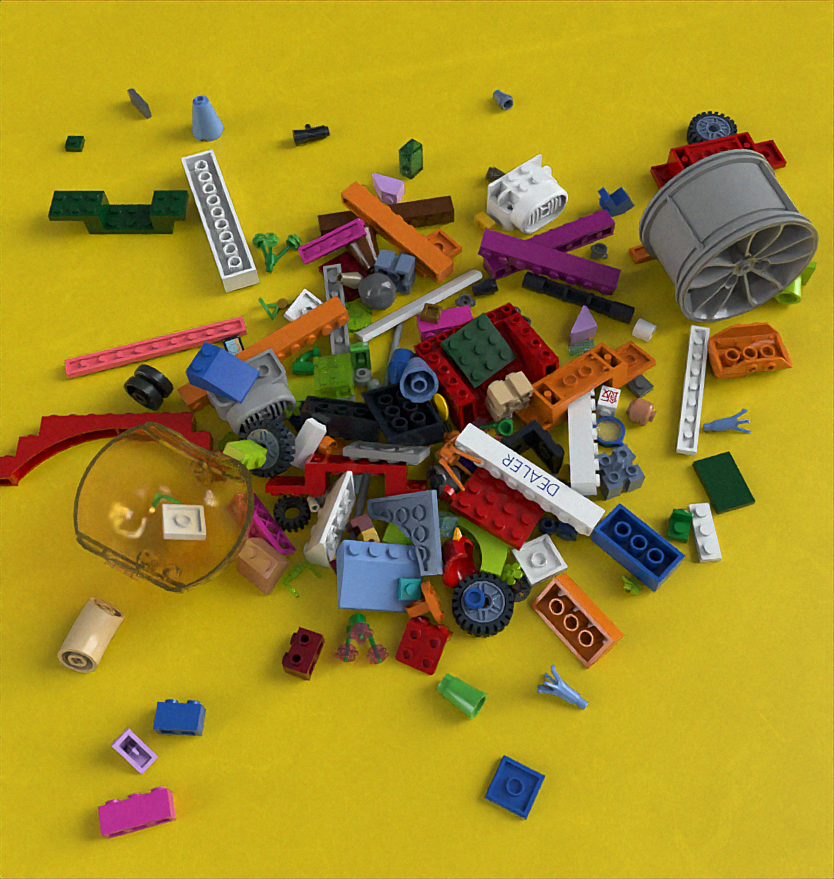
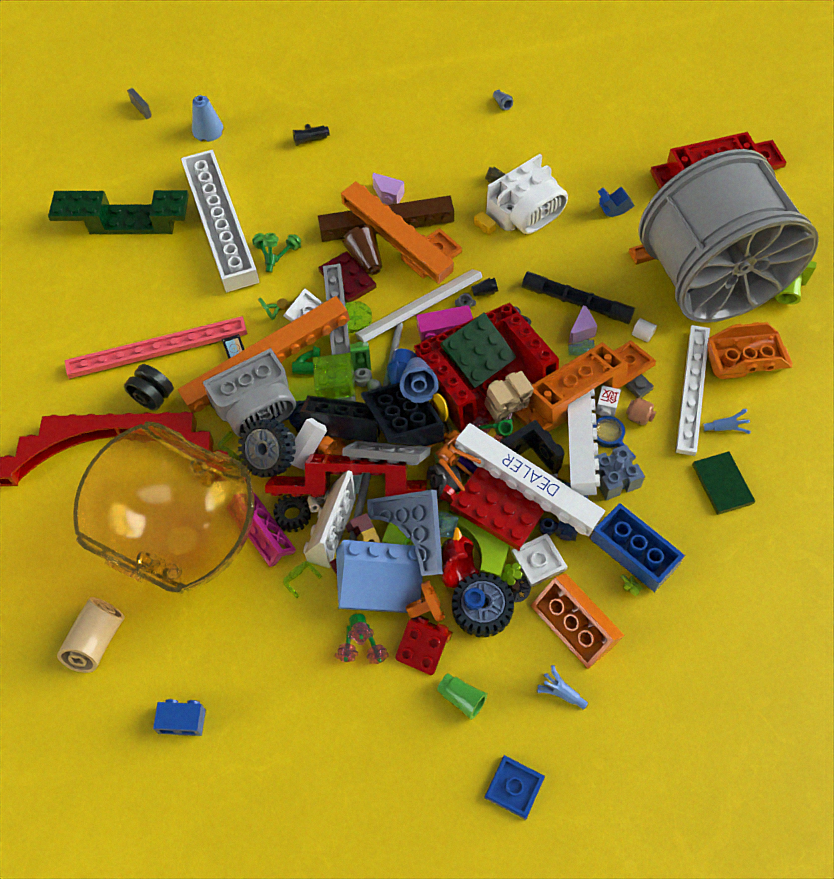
(74, 143): dark green plate -> none
(134, 750): lavender slope -> none
(136, 812): dark pink brick -> none
(157, 497): bright green piece -> none
(183, 522): white plate -> none
(221, 373): blue slope -> none
(247, 452): lime brick -> none
(261, 564): nougat slope -> none
(296, 412): lime plant -> none
(303, 653): dark red brick -> none
(332, 241): dark pink fence -> none
(349, 279): dark tan cone -> none
(377, 291): dark grey piece -> none
(398, 268): sand blue brick -> none
(409, 588): teal plate -> none
(411, 159): clear green brick -> none
(431, 313): pearl gold tile -> none
(549, 262): magenta brick -> none
(563, 238): magenta brick -> none
(599, 251): flat silver plate -> none
(679, 525): green bracket -> none
(704, 533): white plate -> none
(709, 127): wheel -> none

